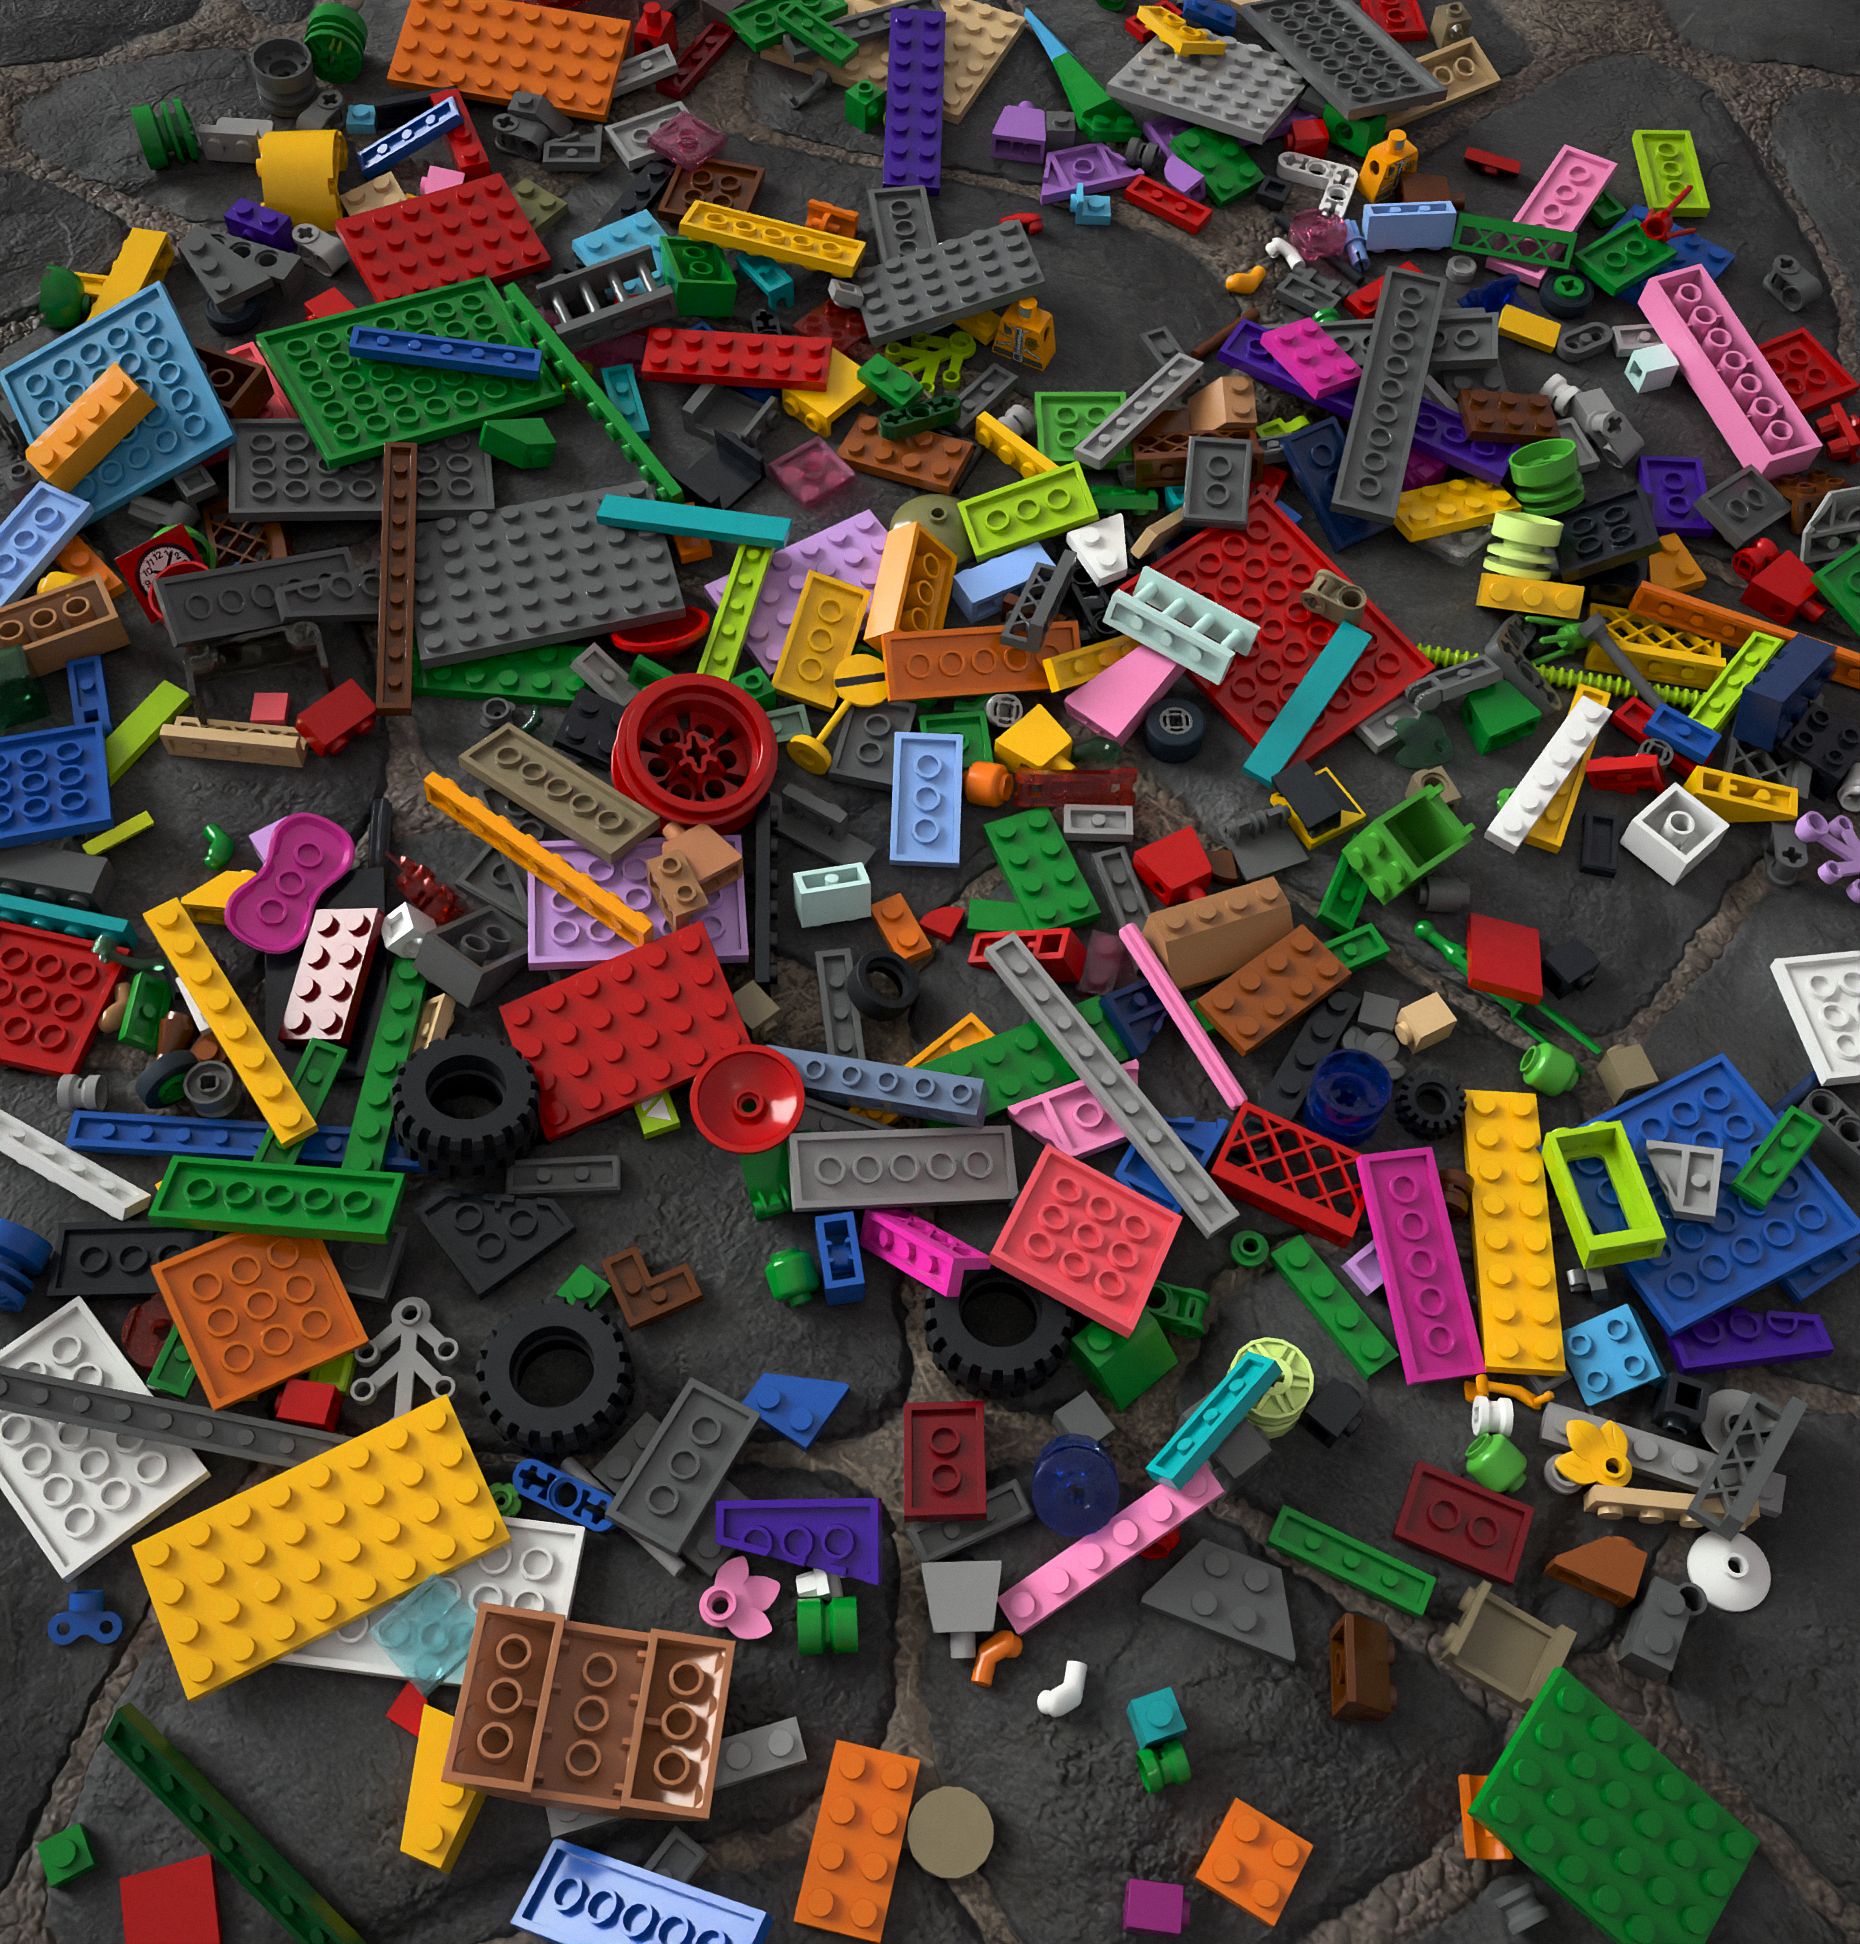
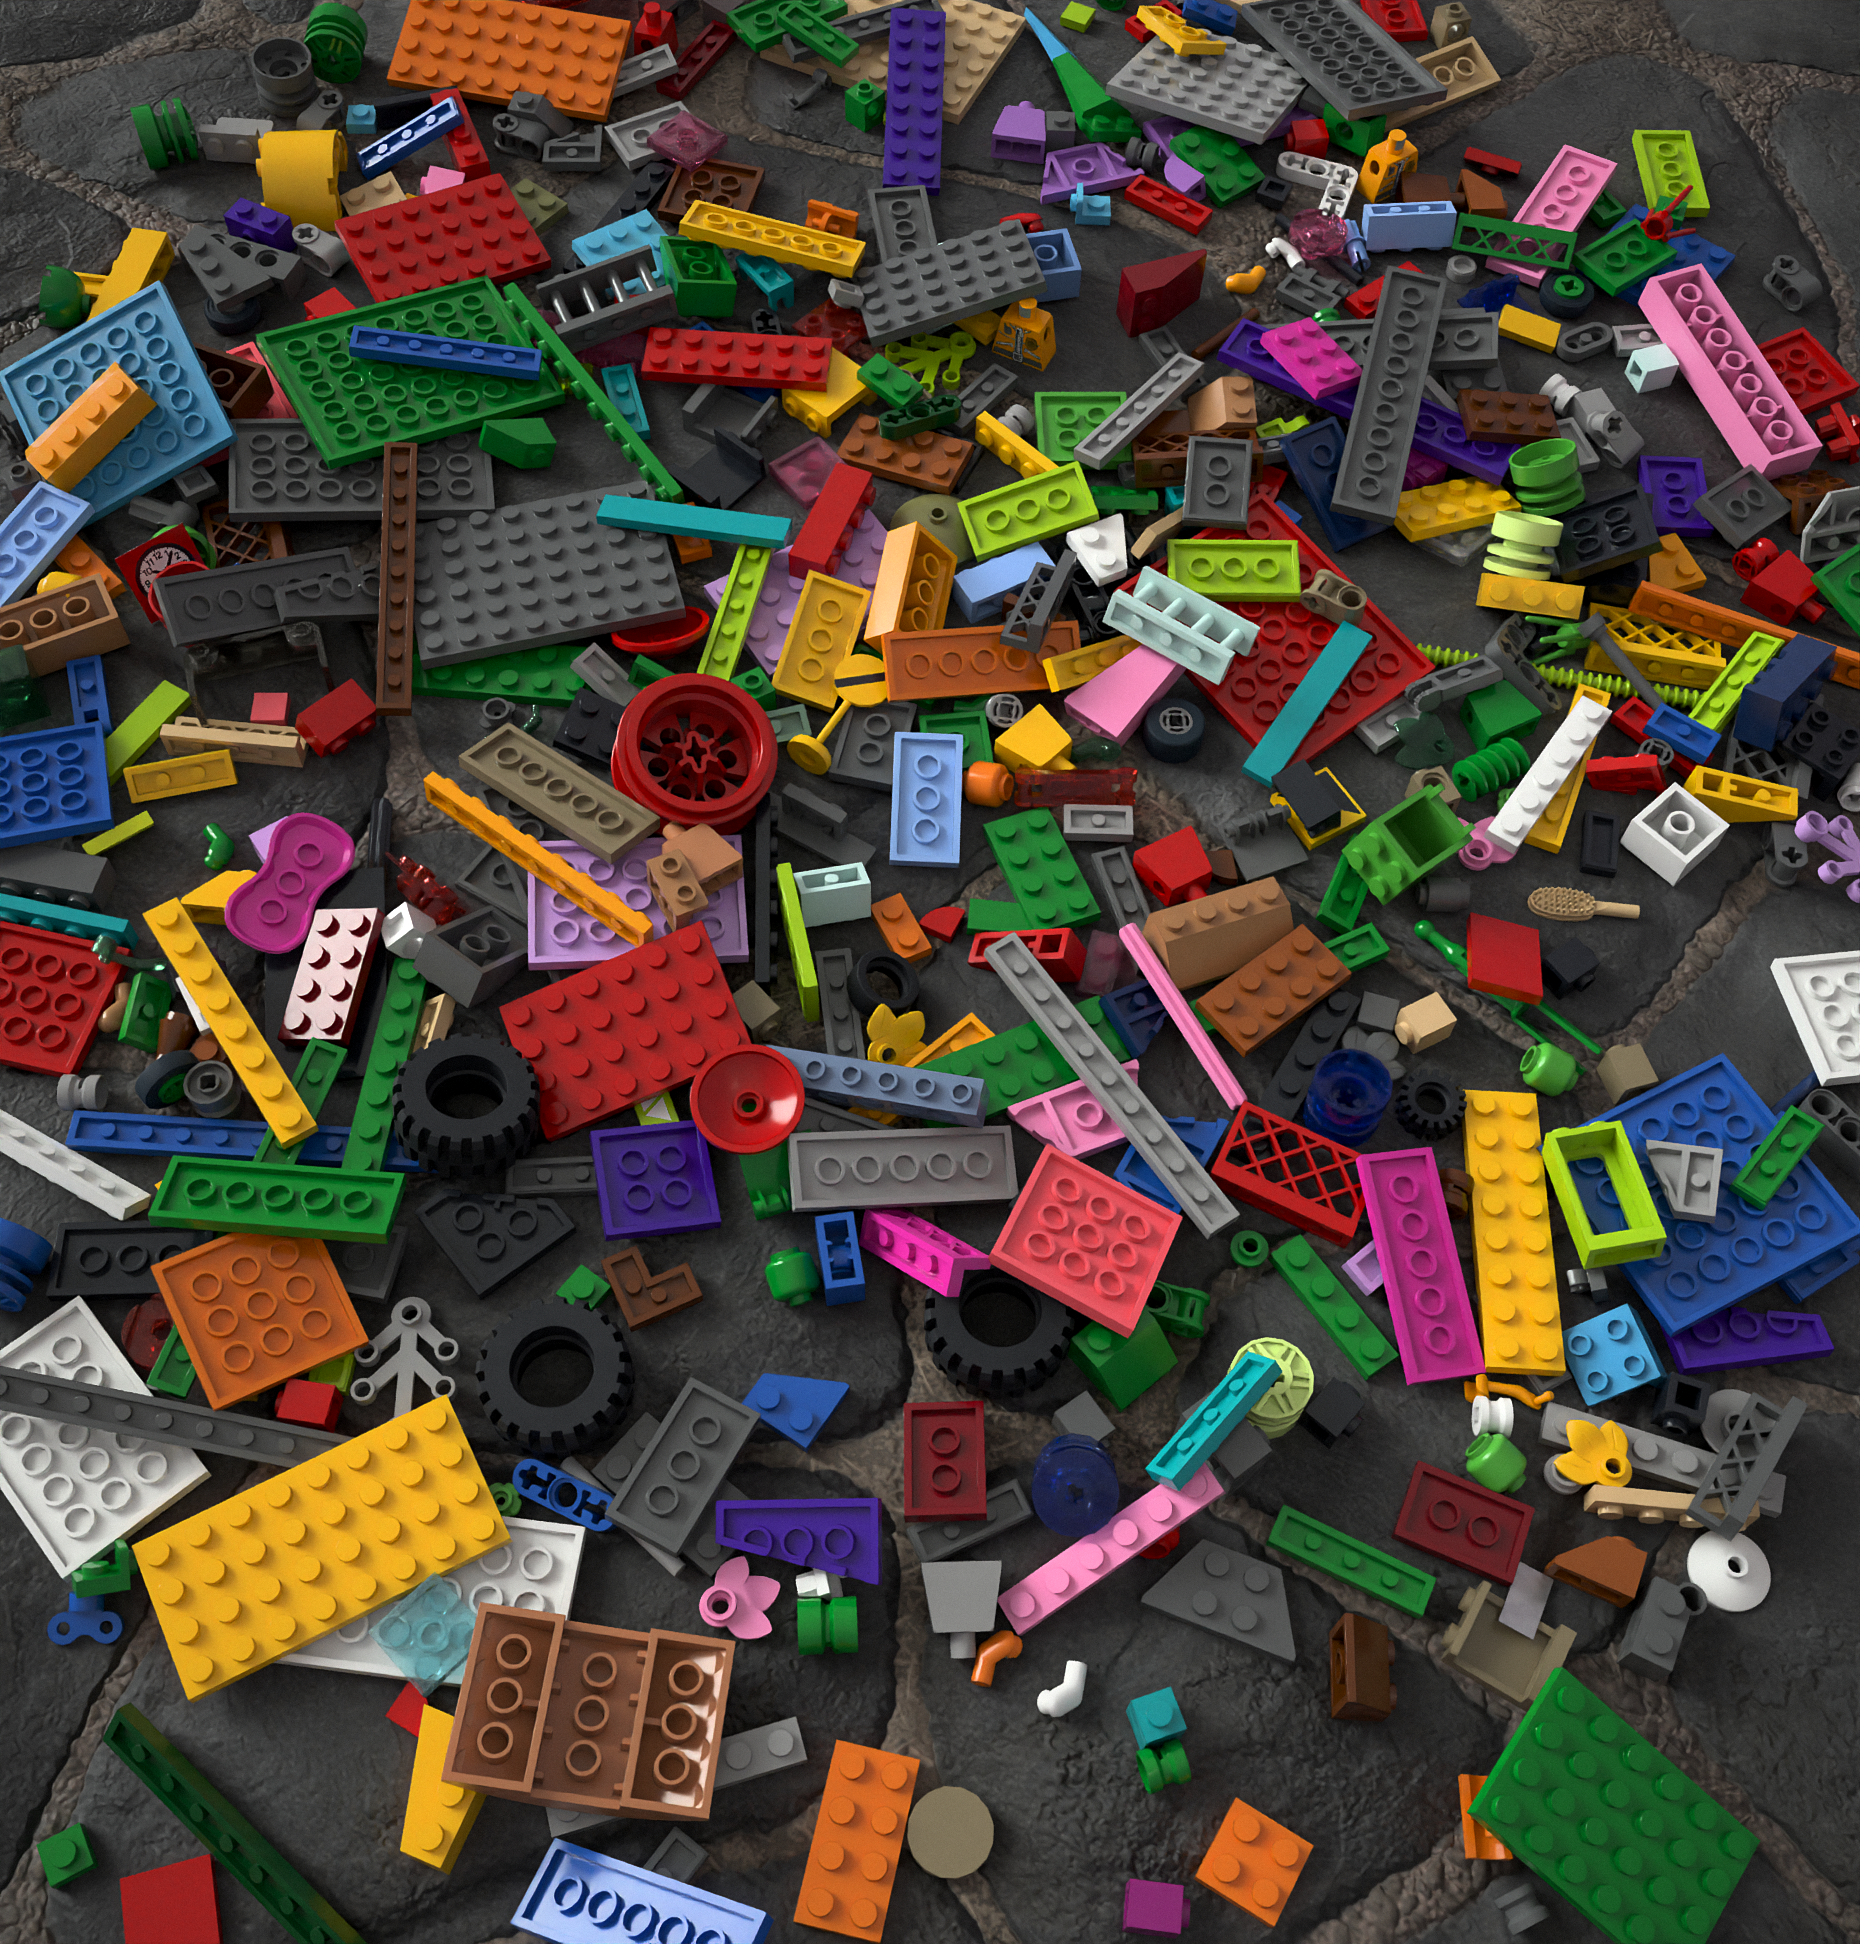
(102, 1578): none -> green bracket
(180, 775): none -> yellow plate
(654, 1180): none -> dark purple plate
(798, 942): none -> lime tile
(832, 522): none -> red brick
(898, 1034): none -> yellow plate
(1057, 263): none -> medium blue brick
(1077, 17): none -> lime tile
(1159, 291): none -> dark red slope
(1236, 569): none -> lime tile
(1481, 197): none -> dark orange slope
(1483, 848): none -> bright pink plate
(1490, 769): none -> green piece
(1526, 1600): none -> flat silver sticker
(1575, 906): none -> tan piece
(1677, 214): none -> green plate

